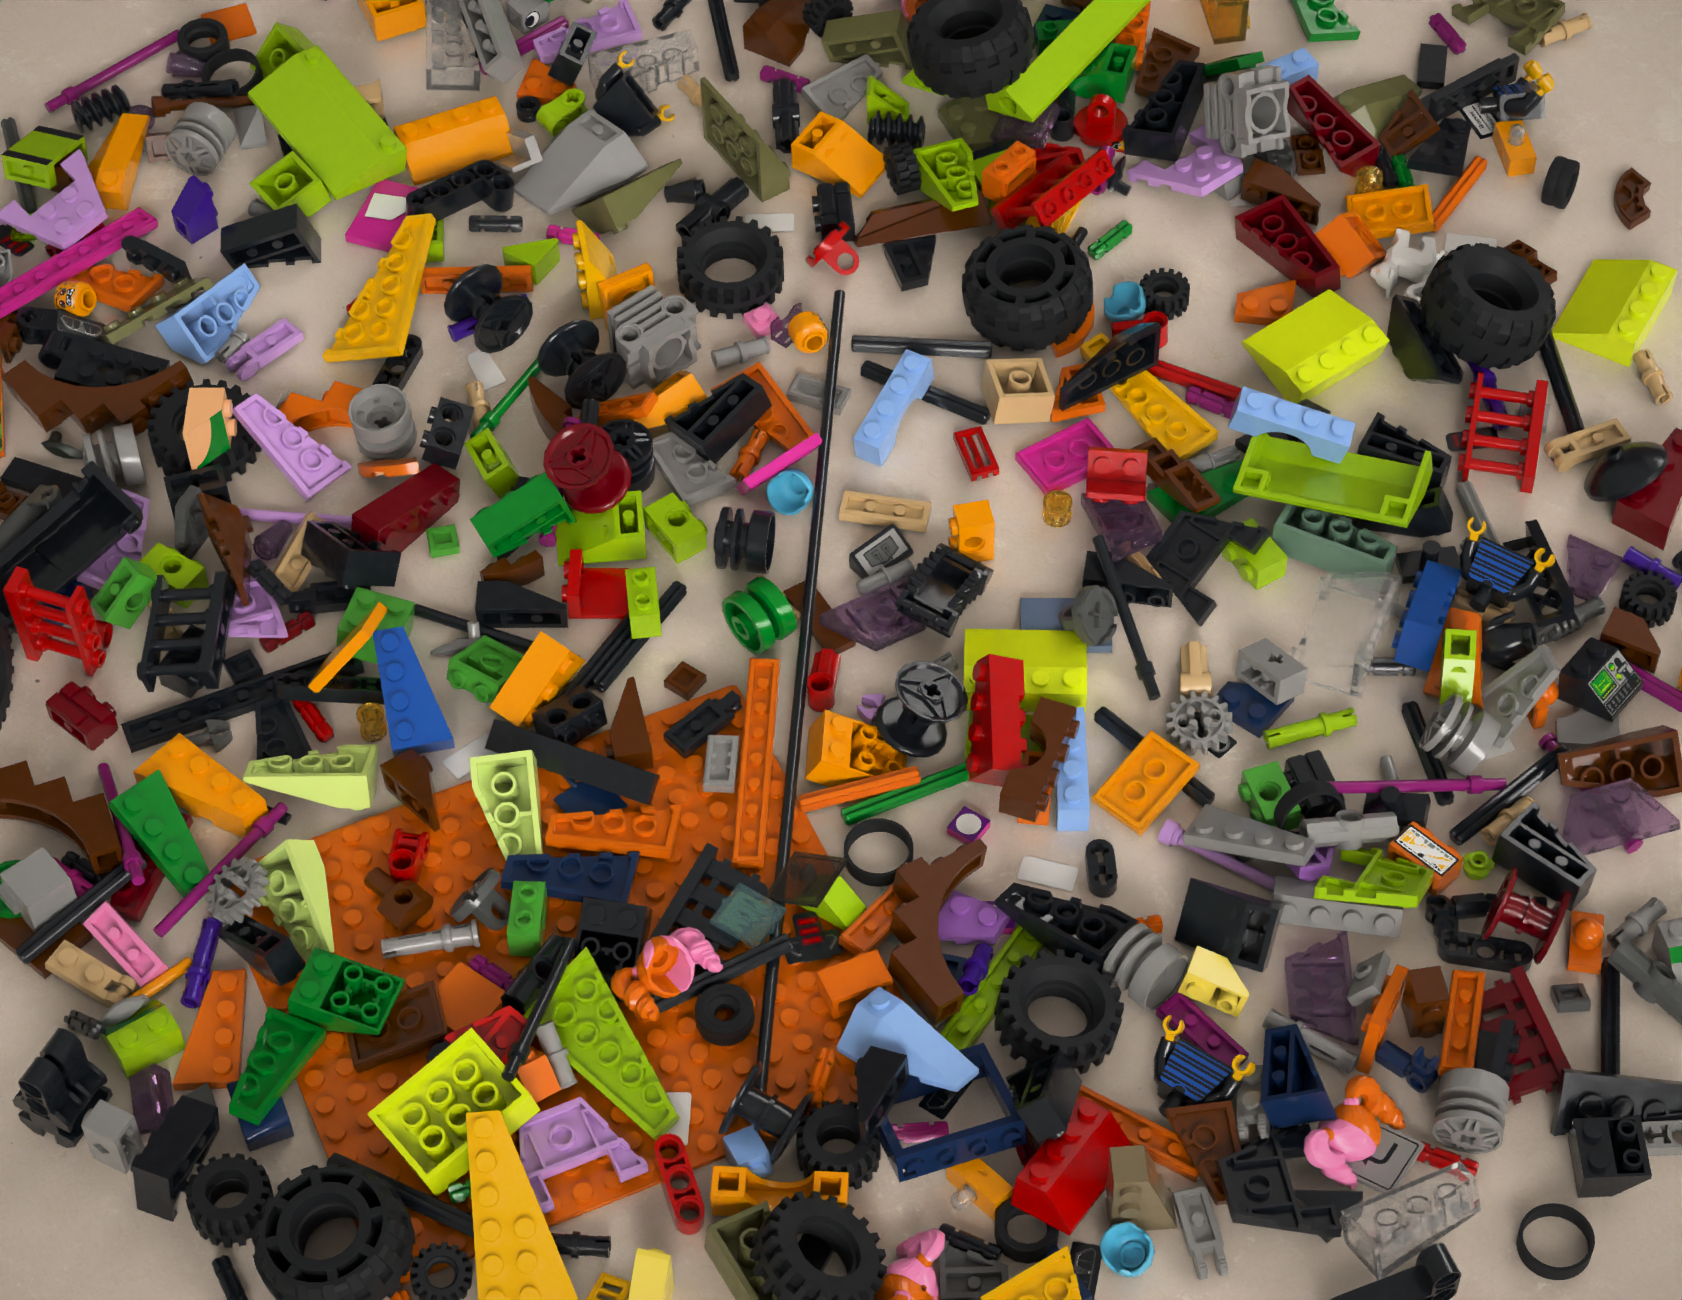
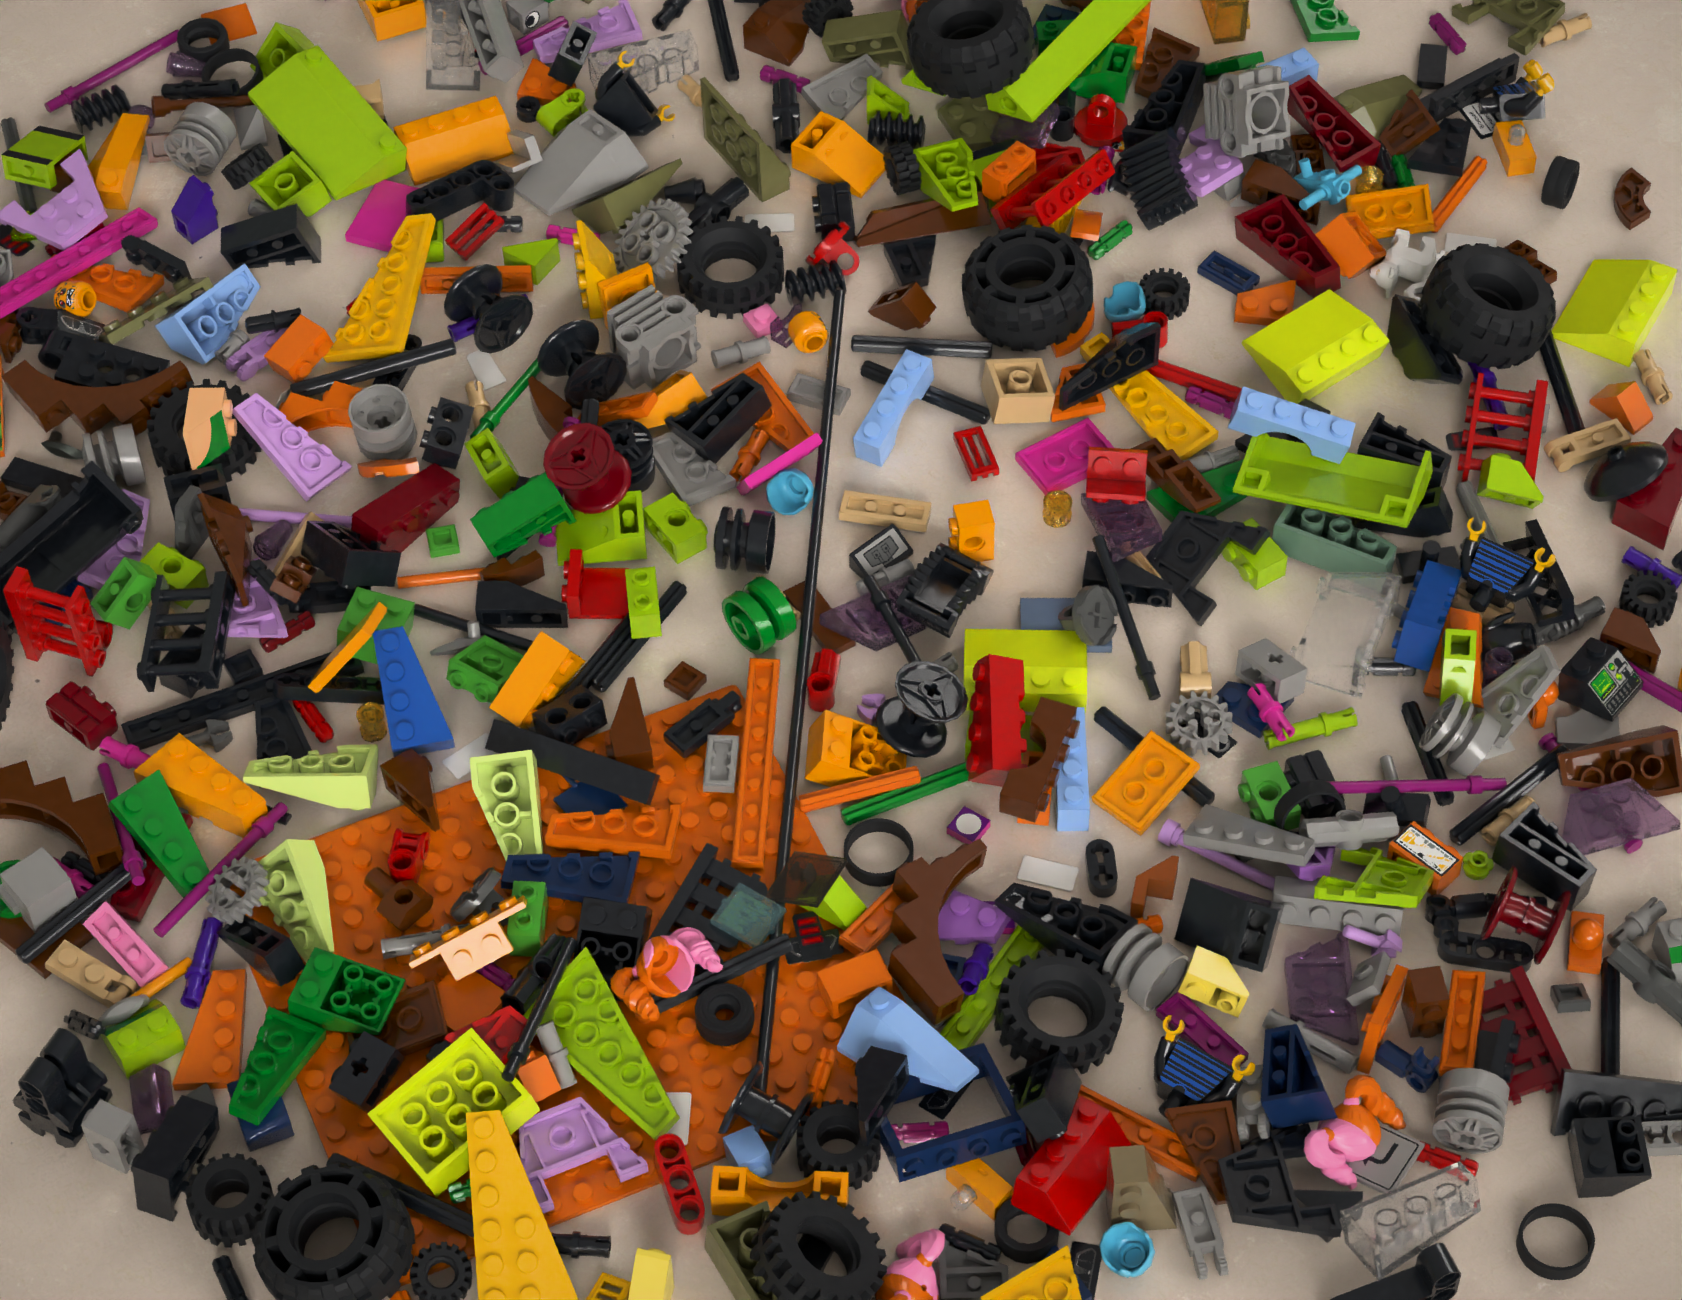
(127, 755): none -> dark pink pin
(247, 166): none -> black tyre
(271, 321): none -> black axle
(294, 578): none -> reddish brown slope
(299, 349): none -> orange brick
(366, 1088): none -> black brick
(376, 368): none -> black axle
(386, 206): white sticker -> none
(439, 578): none -> orange bar
(467, 224): none -> red tile
(475, 944): none -> bracket
(654, 237): none -> light grey gear
(814, 281): none -> black piece
(882, 604): none -> black bar
(904, 307): none -> reddish brown slope
(1086, 224): none -> orange slope
(1154, 882): none -> dark orange slope
(1156, 179): none -> black piece
(1226, 277): none -> dark blue tile
(1271, 712): none -> dark pink pin
(1324, 184): none -> medium azure piece
(1387, 942): none -> lavender bar
(1495, 664): none -> cone
(1508, 482): none -> lime slope
(1589, 568): clear purple wing -> none
(1624, 403): none -> orange slope

